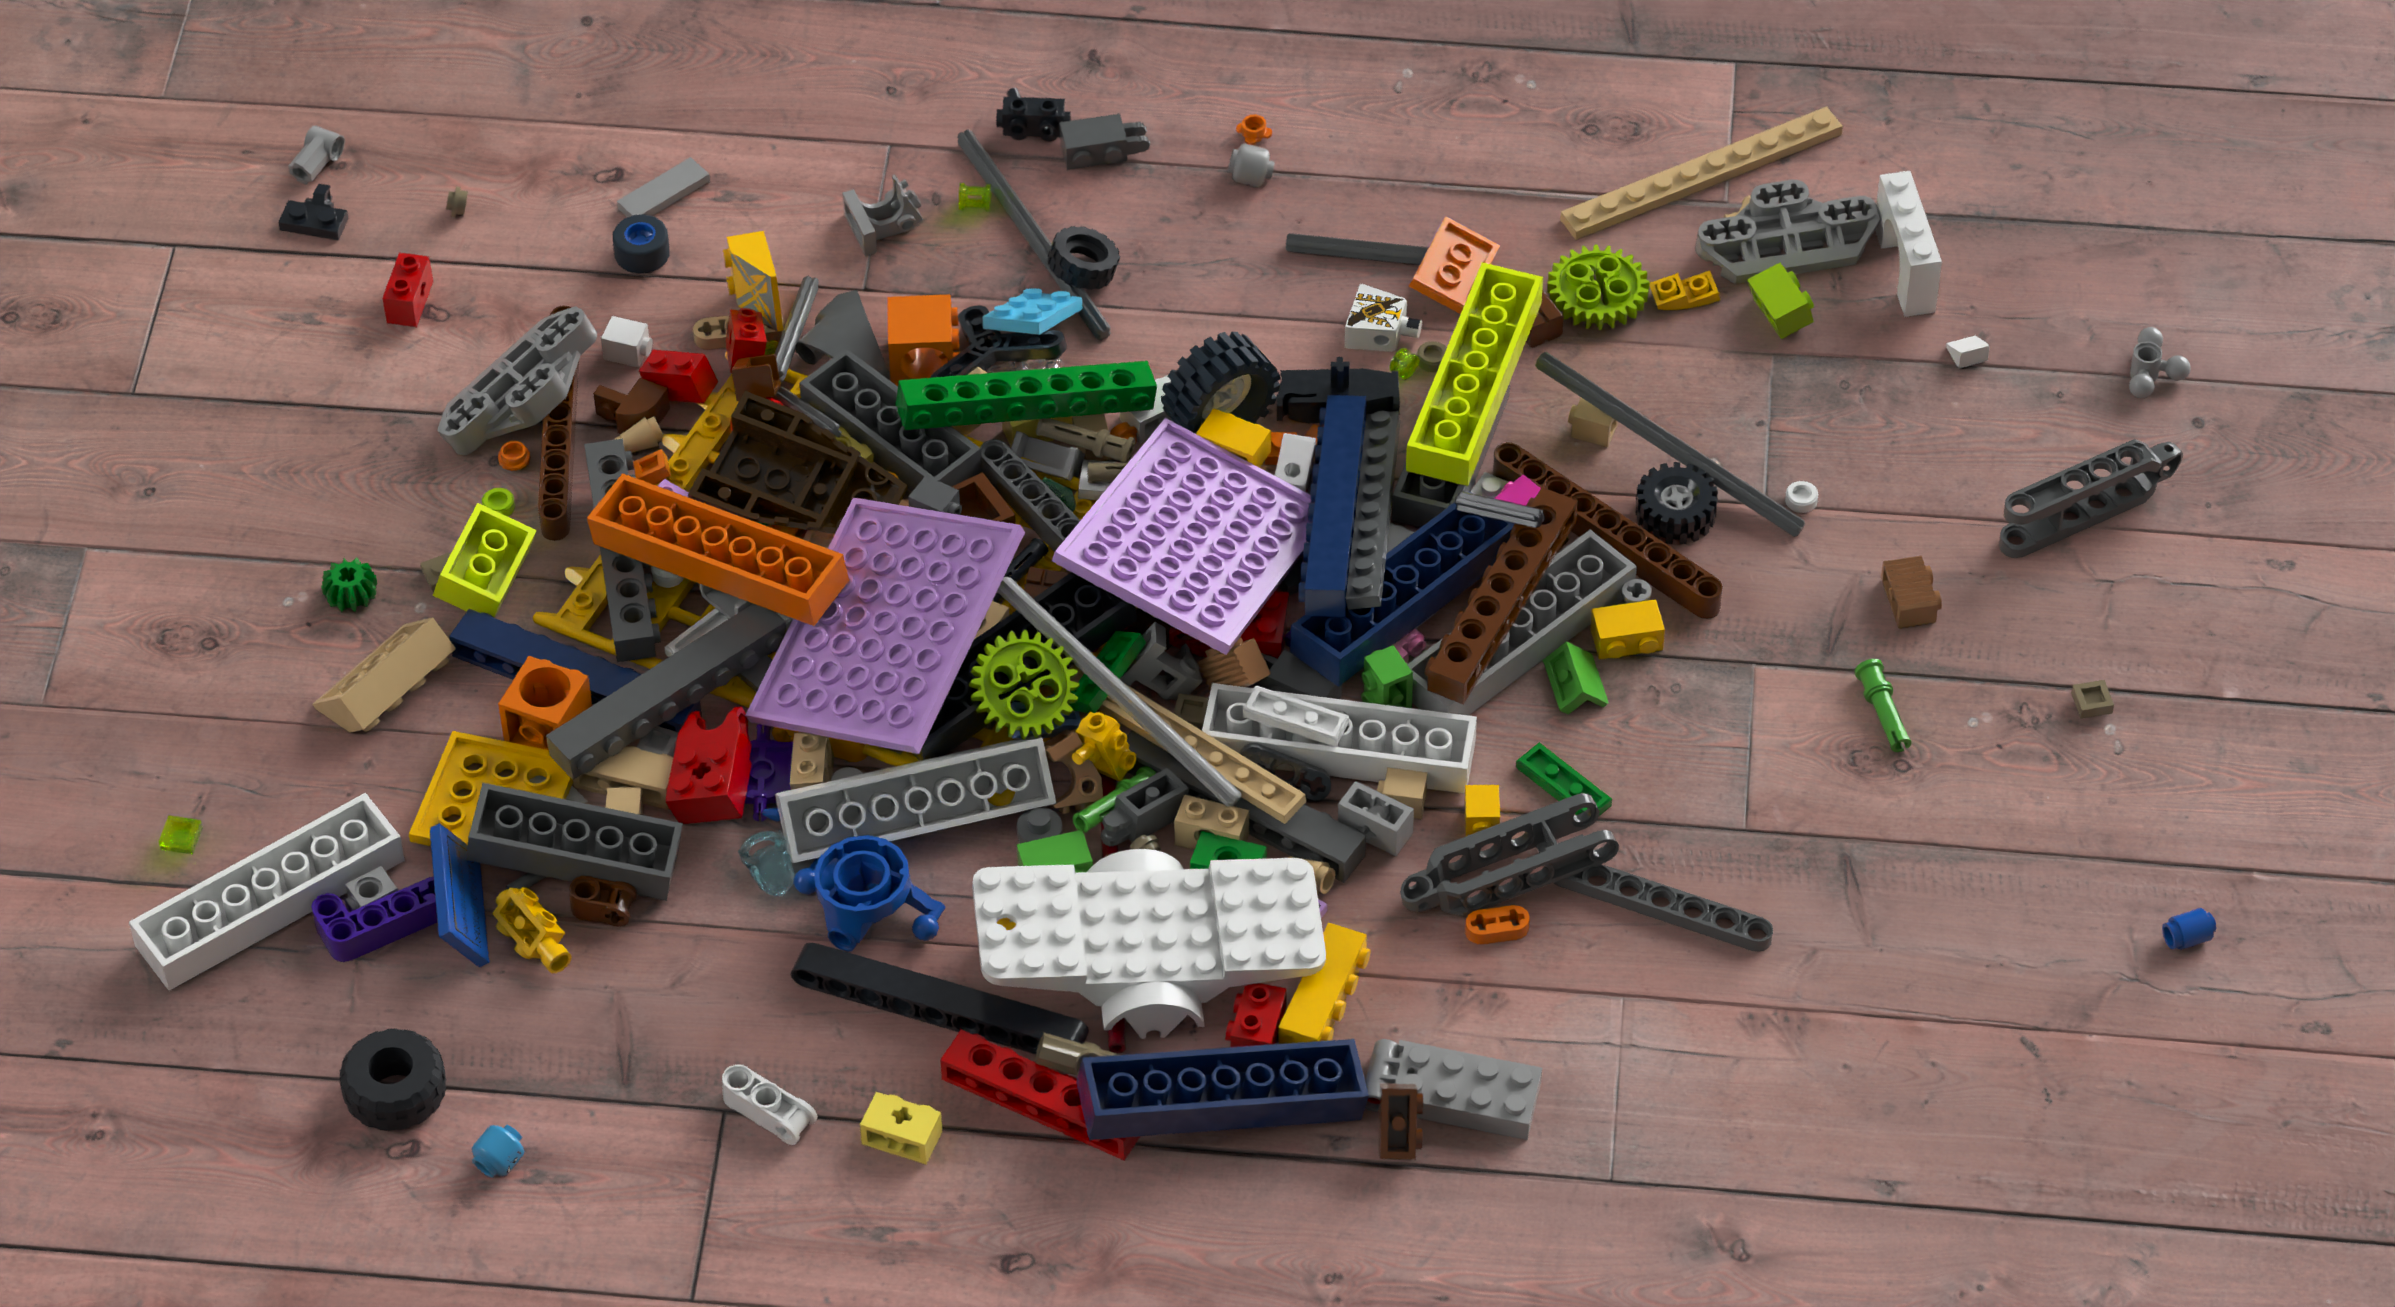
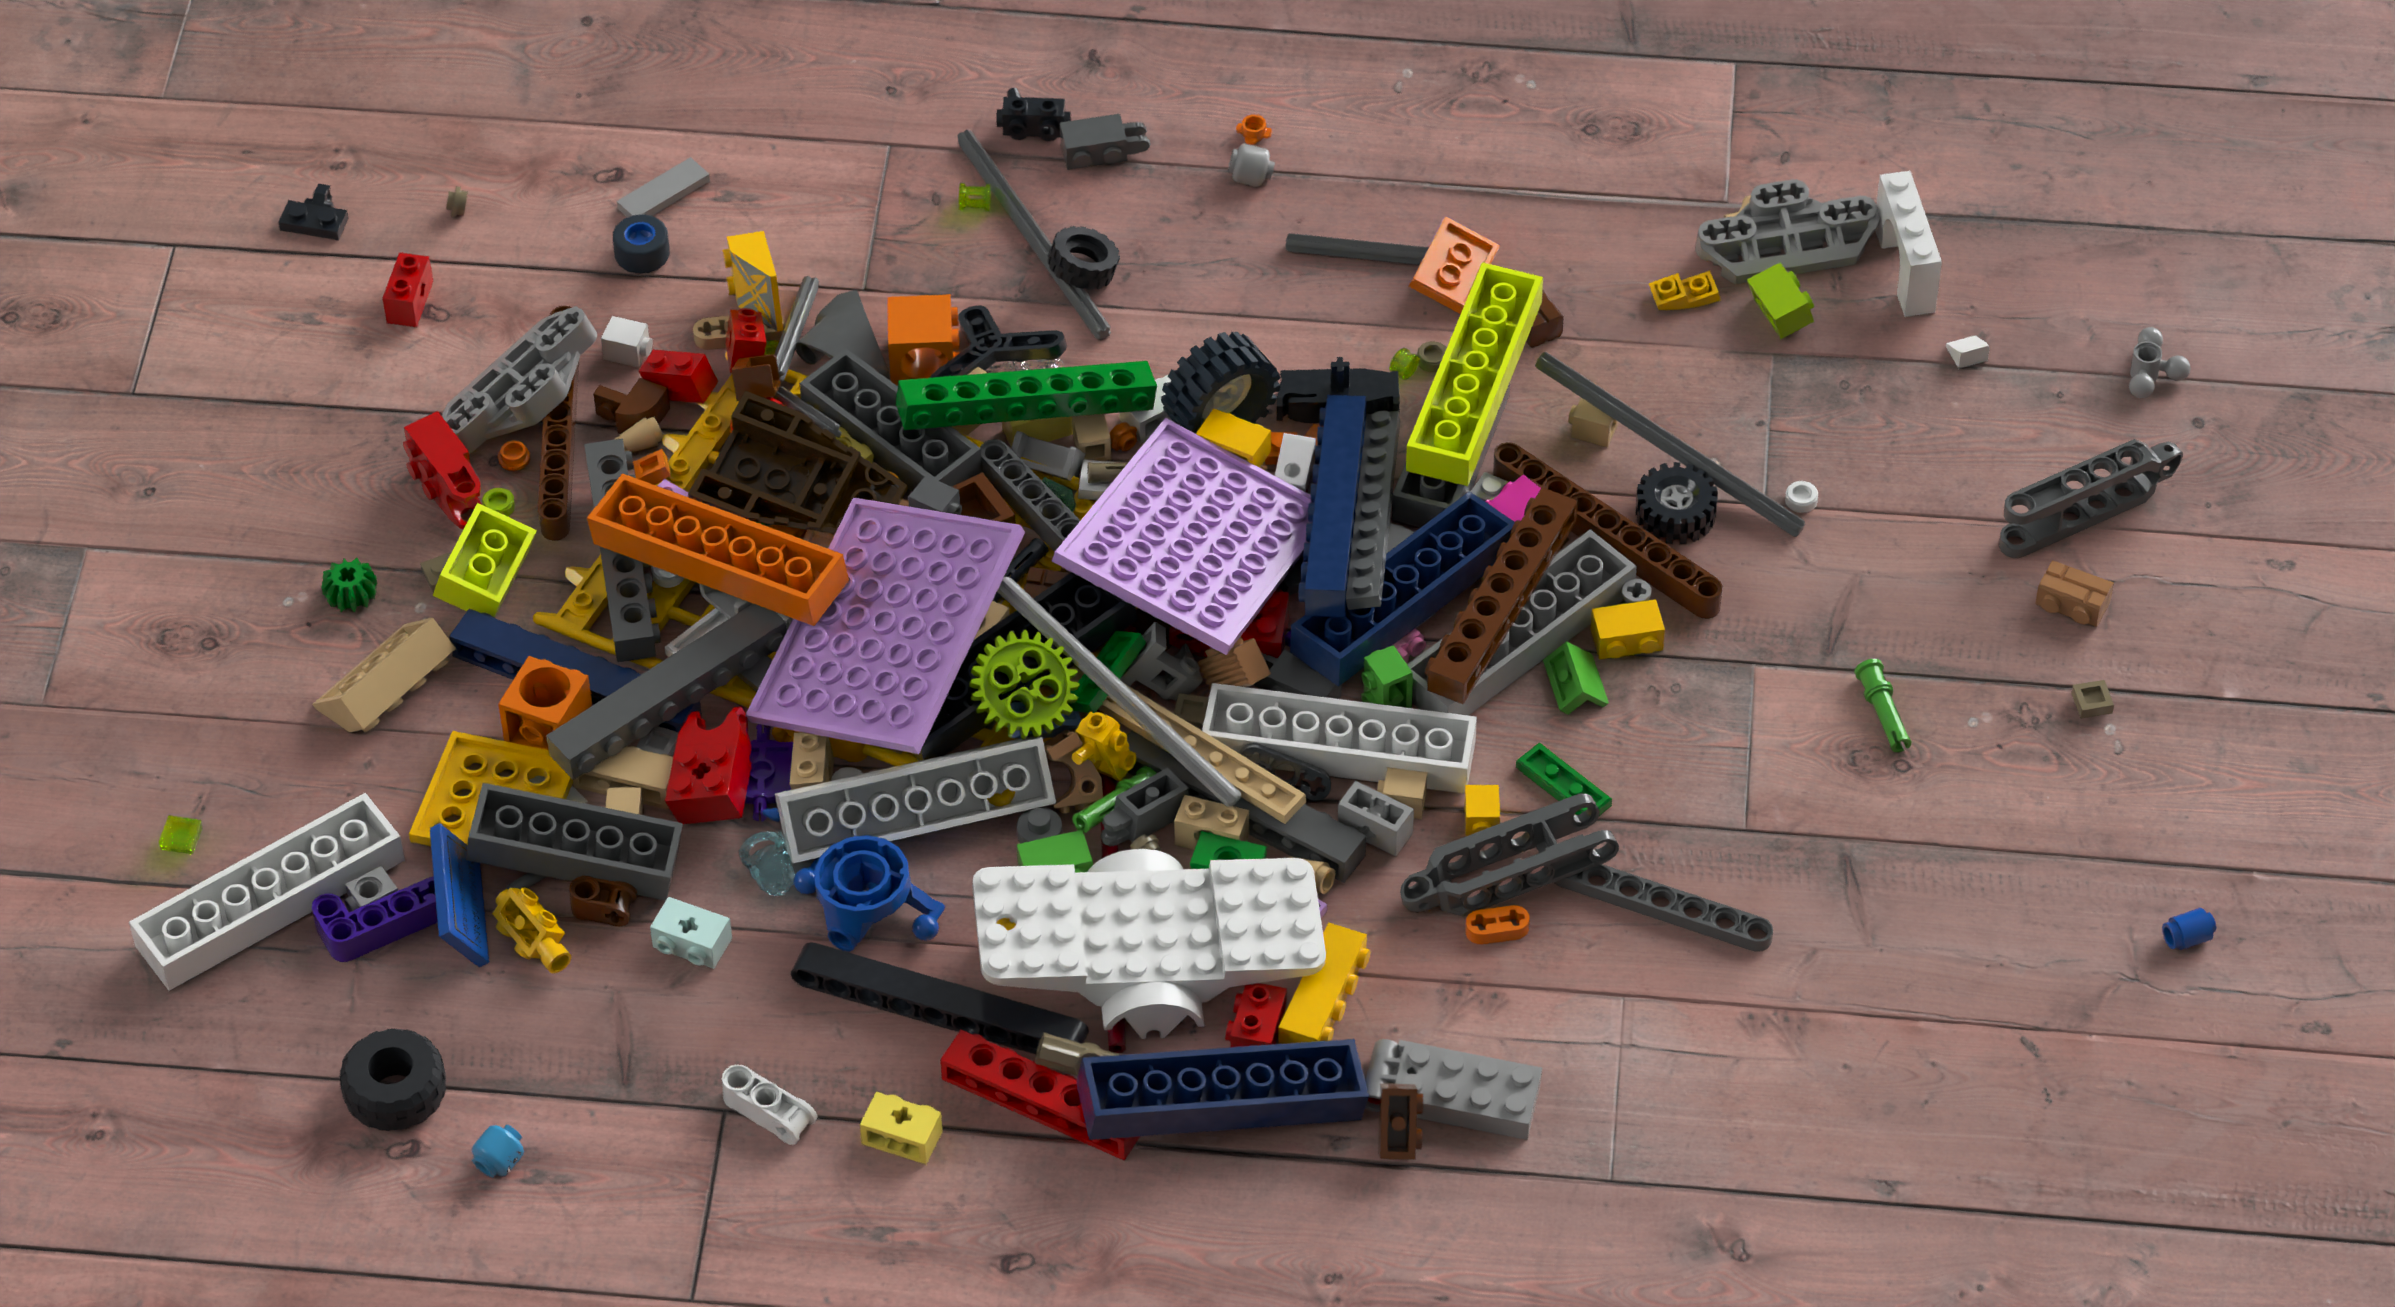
(318, 149): light grey piece -> none
(442, 466): none -> red brick
(691, 932): none -> light aqua brick
(864, 218): light grey tile -> none
(1032, 312): medium azure plate -> none
(1100, 443): dark tan pin -> none
(1295, 716): white tile -> none
(1378, 321): torso -> none
(1499, 509): axle -> none
(1579, 295): lime gear -> none
(1700, 173): tan plate -> none
(1911, 591): medium nougat brick -> none
(2074, 594): none -> medium nougat brick

